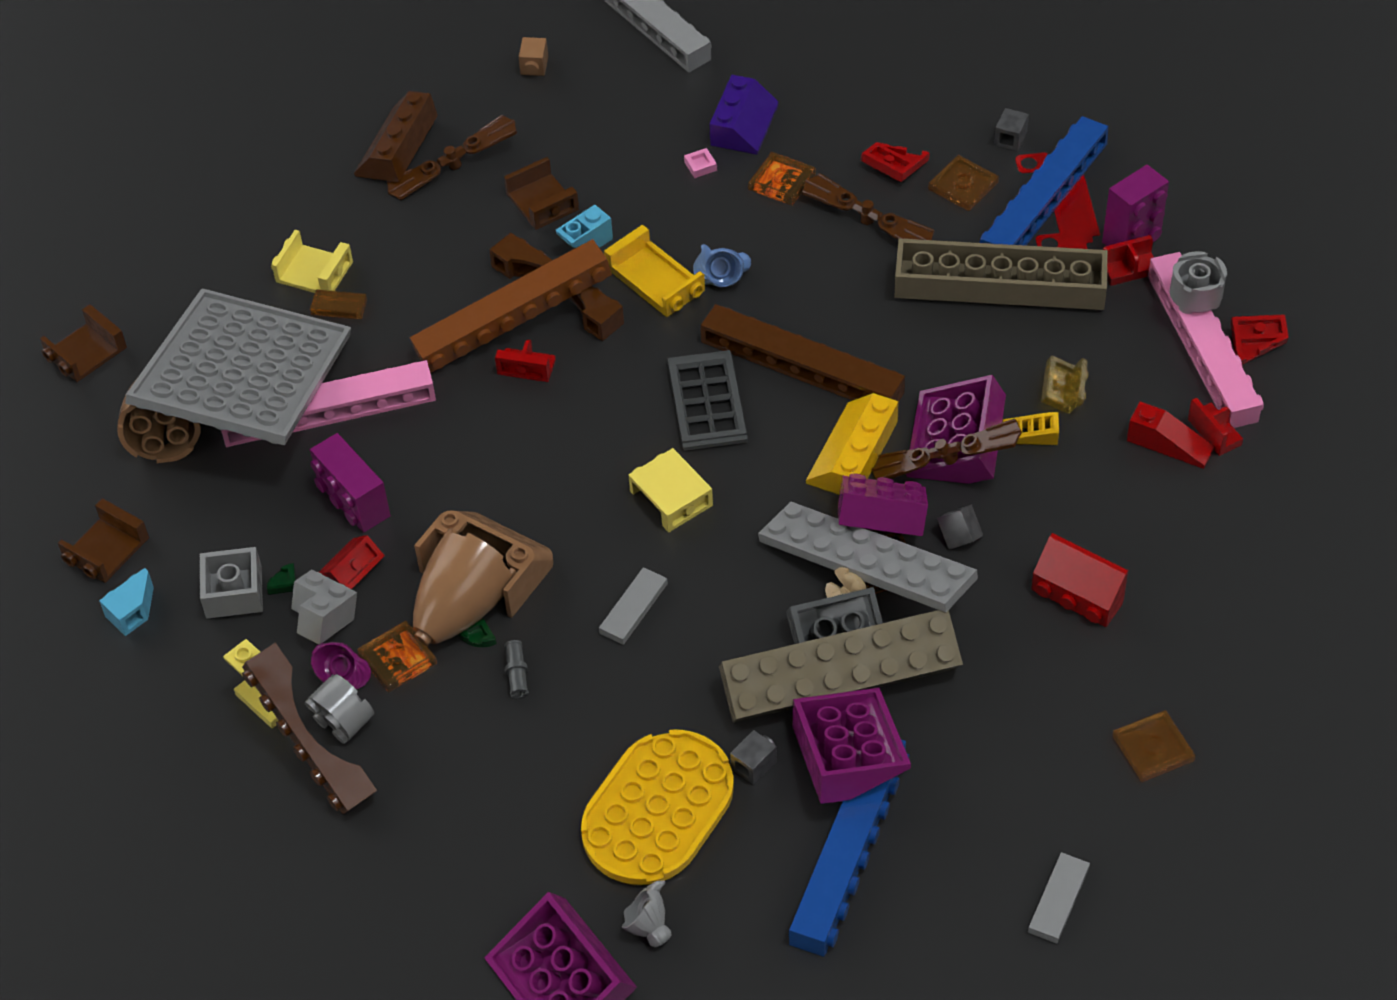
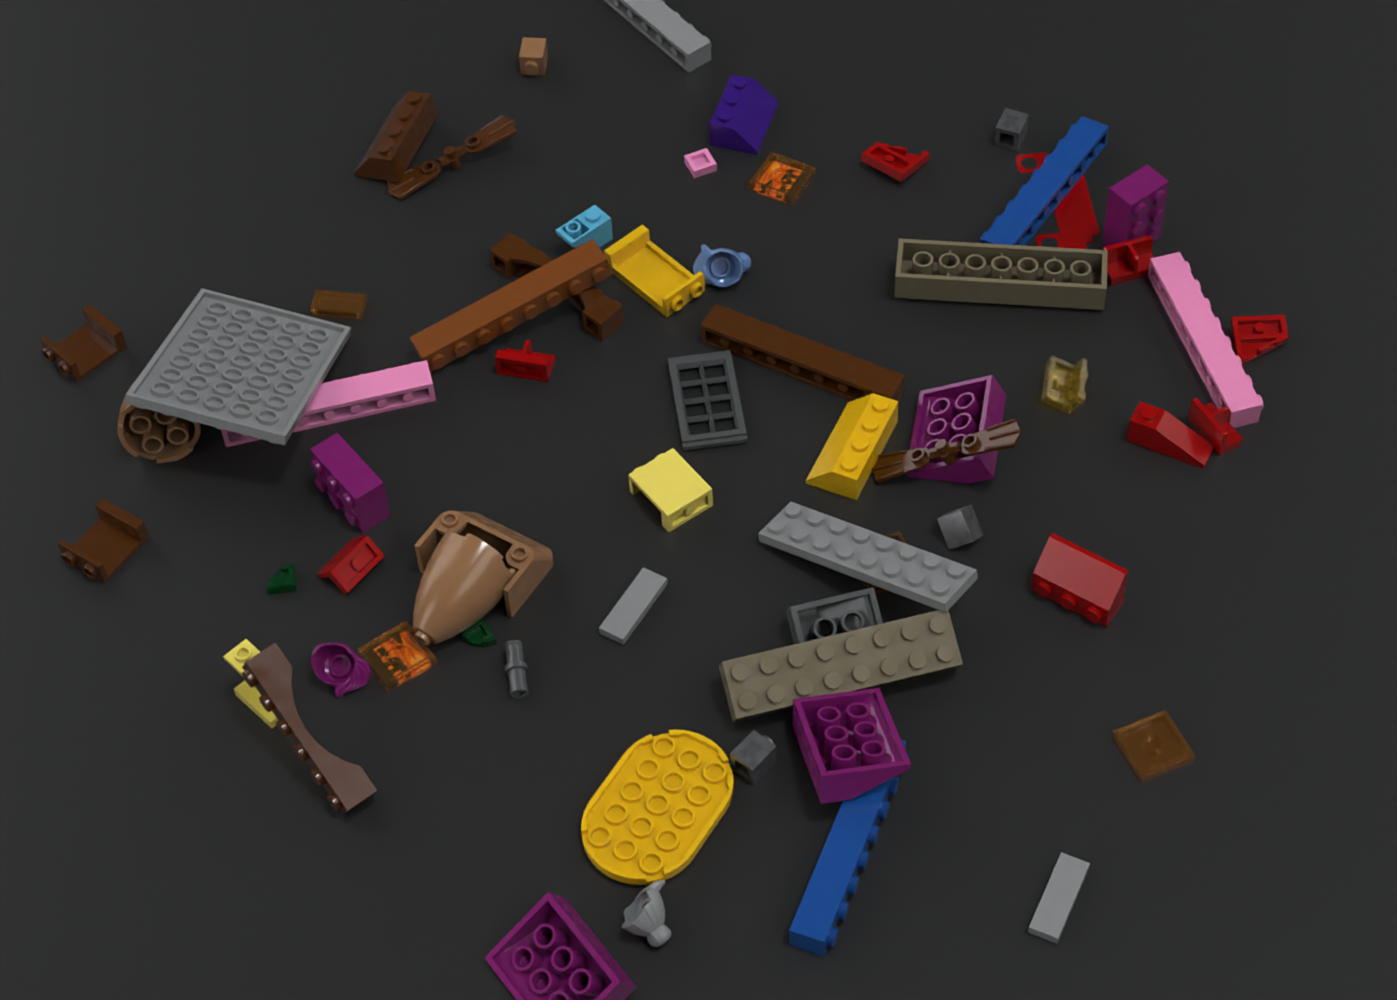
(129, 603): medium azure slope -> none
(231, 582): light grey brick -> none
(310, 267): light yellow panel -> none
(322, 606): light grey brick -> none
(339, 707): light grey brick -> none
(540, 194): reddish brown panel -> none
(831, 193): reddish brown piece -> none
(850, 582): tan piece -> none
(882, 505): magenta brick -> none
(963, 182): clear orange tile -> none
(1046, 423): yellow slope -> none
(1198, 282): light grey brick -> none

